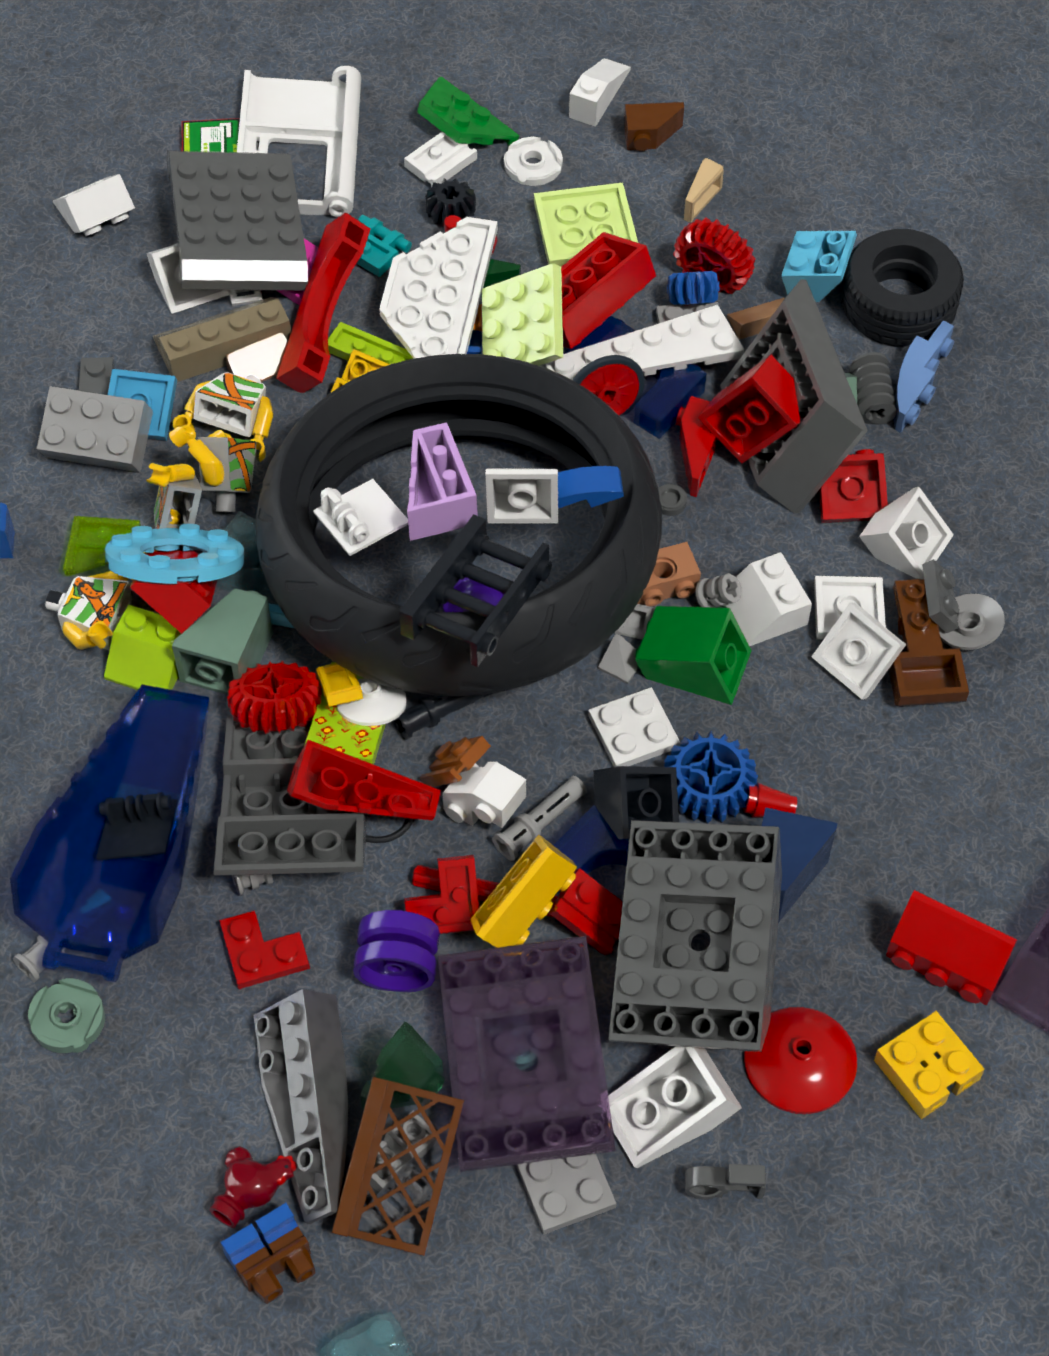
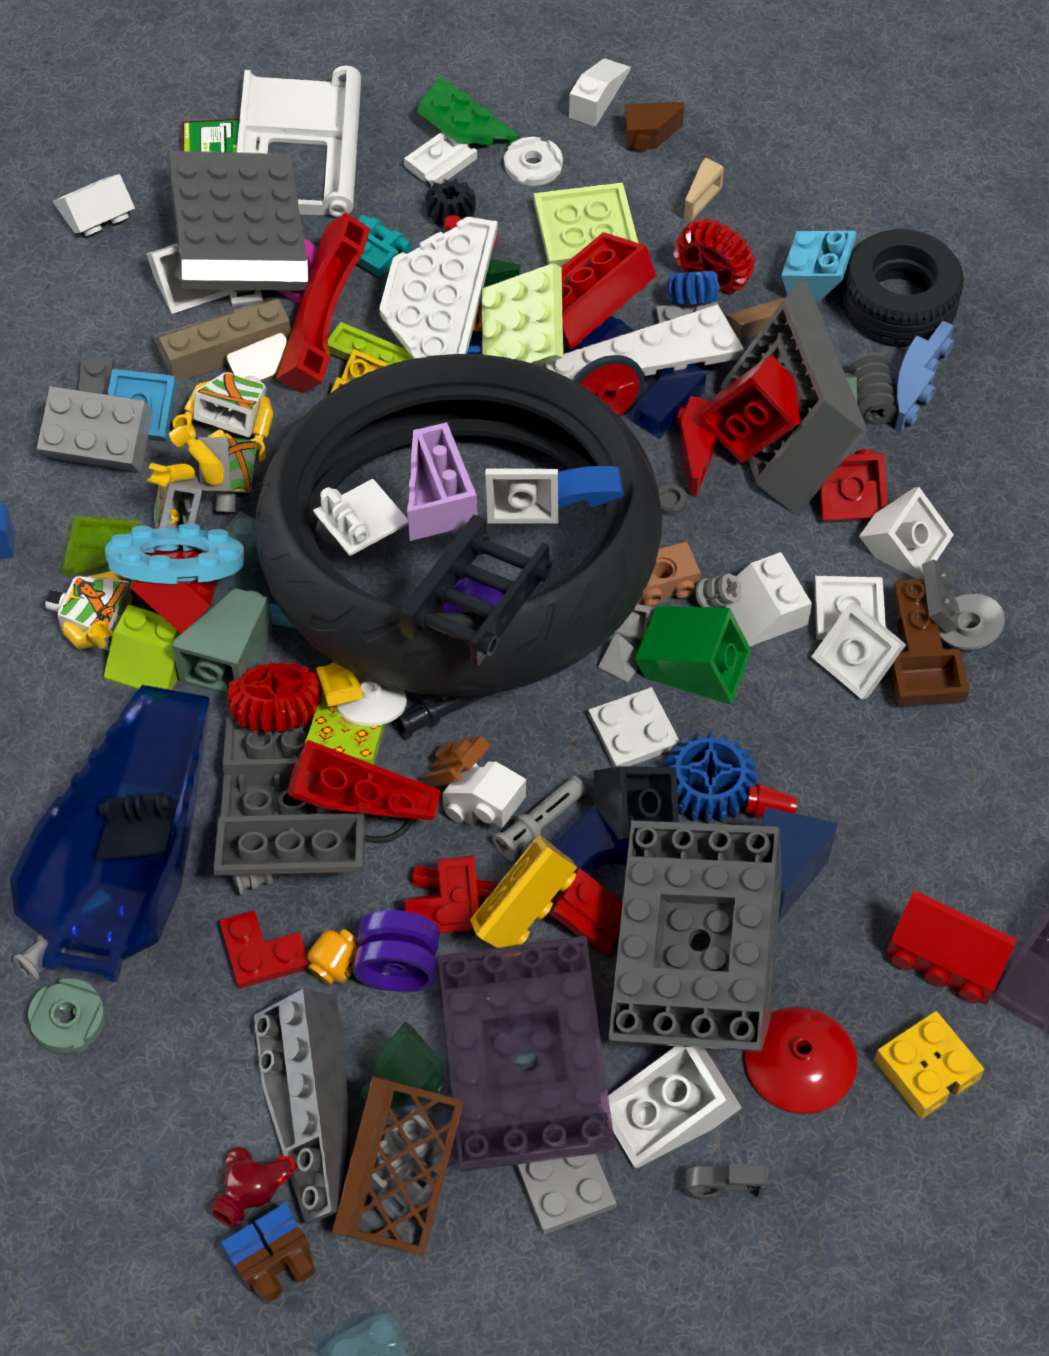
(333, 956): none -> light orange head

